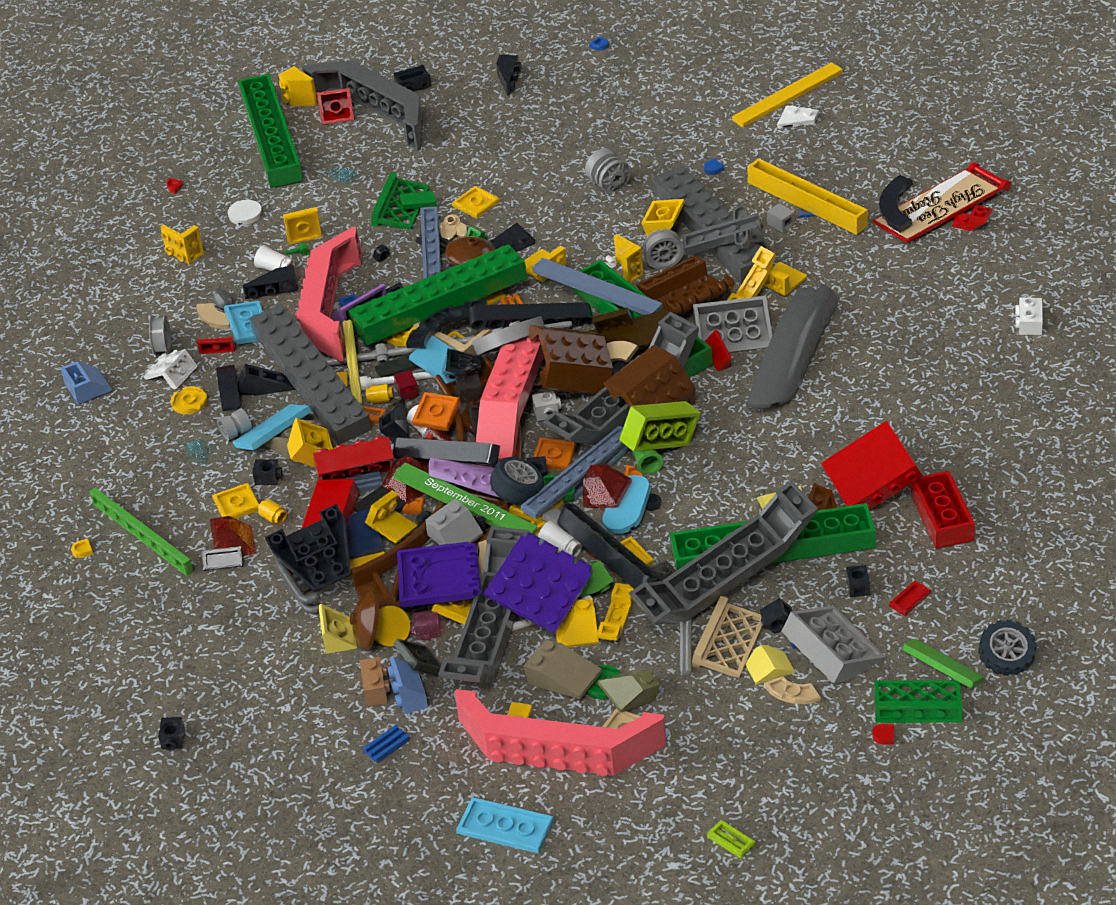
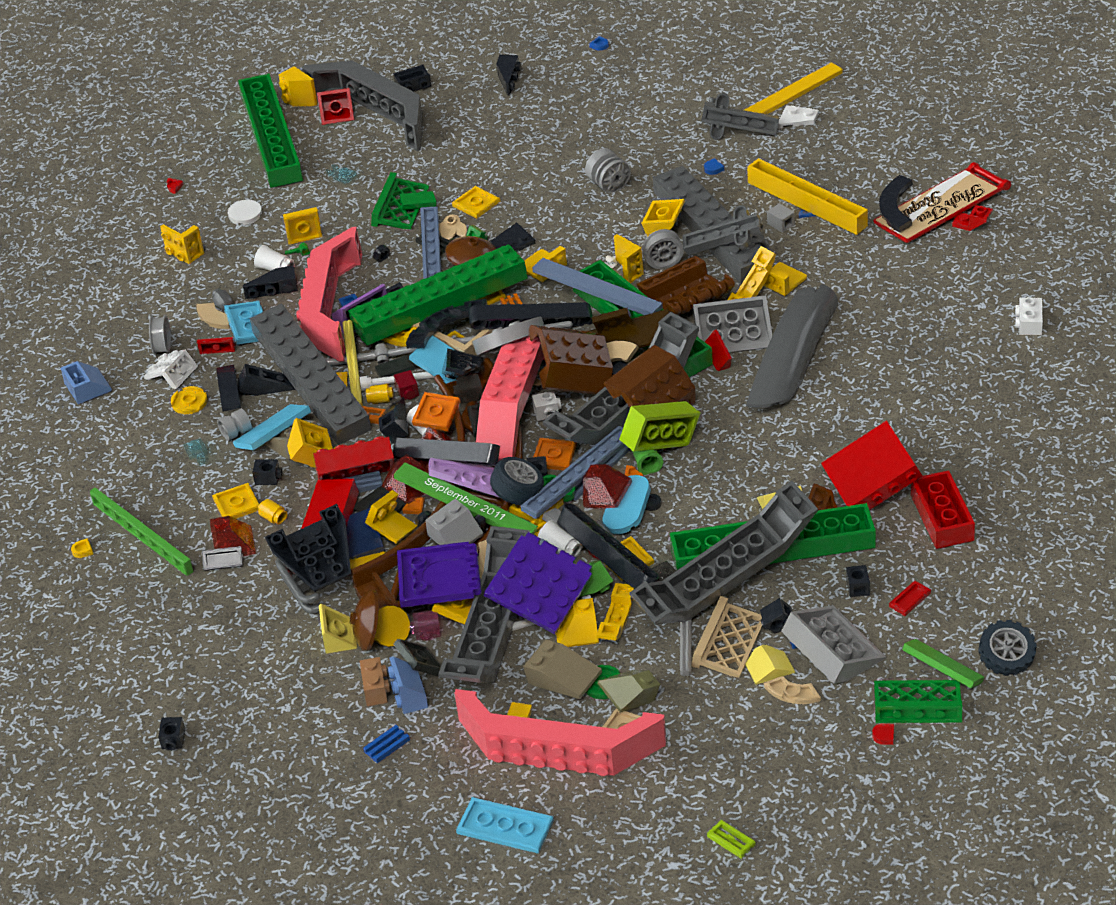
(719, 115): none -> dark grey piece

